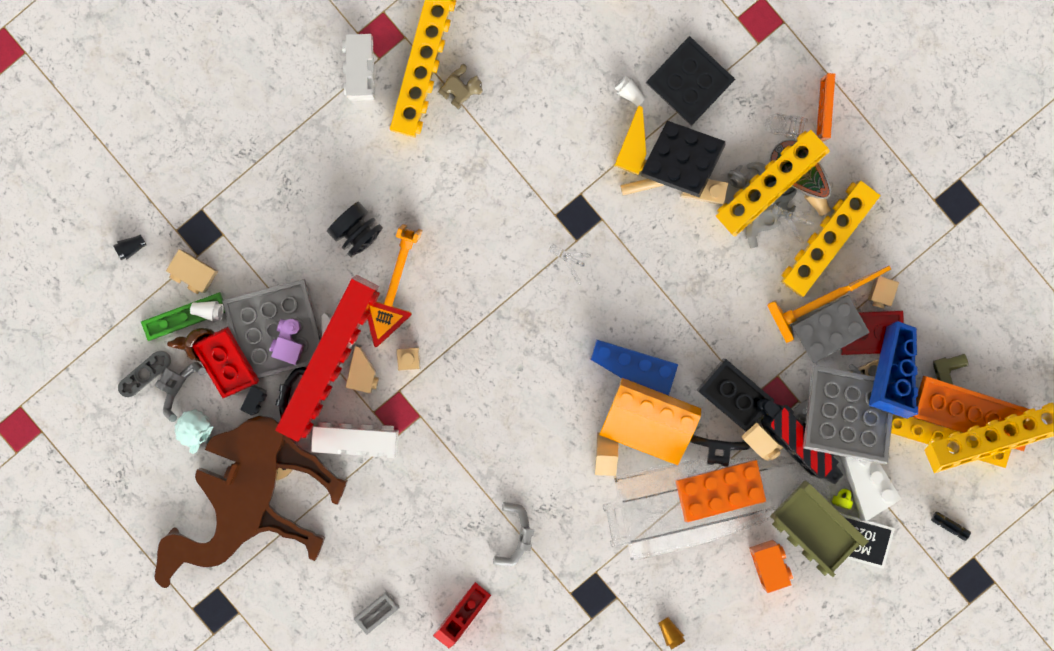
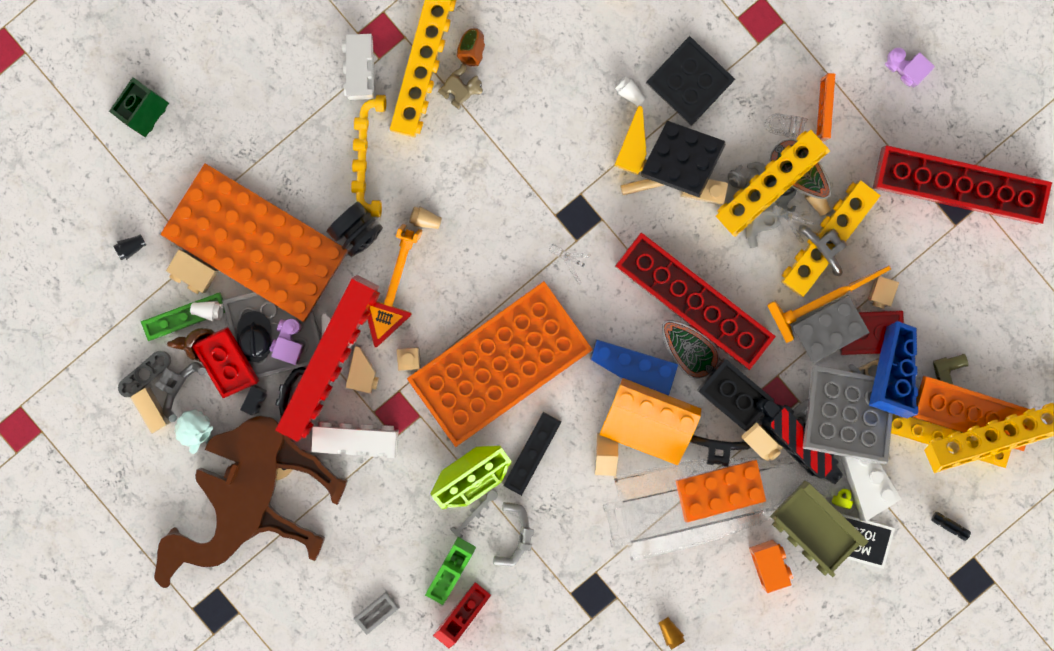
(139, 107): none -> dark green slope
(150, 409): none -> tan brick
(254, 242): none -> orange plate
(254, 336): none -> black piece
(361, 144): none -> yellow bar
(423, 218): none -> tan cone
(450, 571): none -> bright green slope
(470, 476): none -> lime wedge
(471, 47): none -> dark orange rock
(491, 496): none -> light grey piece
(499, 364): none -> orange plate
(532, 453): none -> black tile
(690, 349): none -> shield
(695, 301): none -> red brick
(820, 243): none -> flat silver piece
(911, 71): none -> lavender brick
(962, 185): none -> red brick

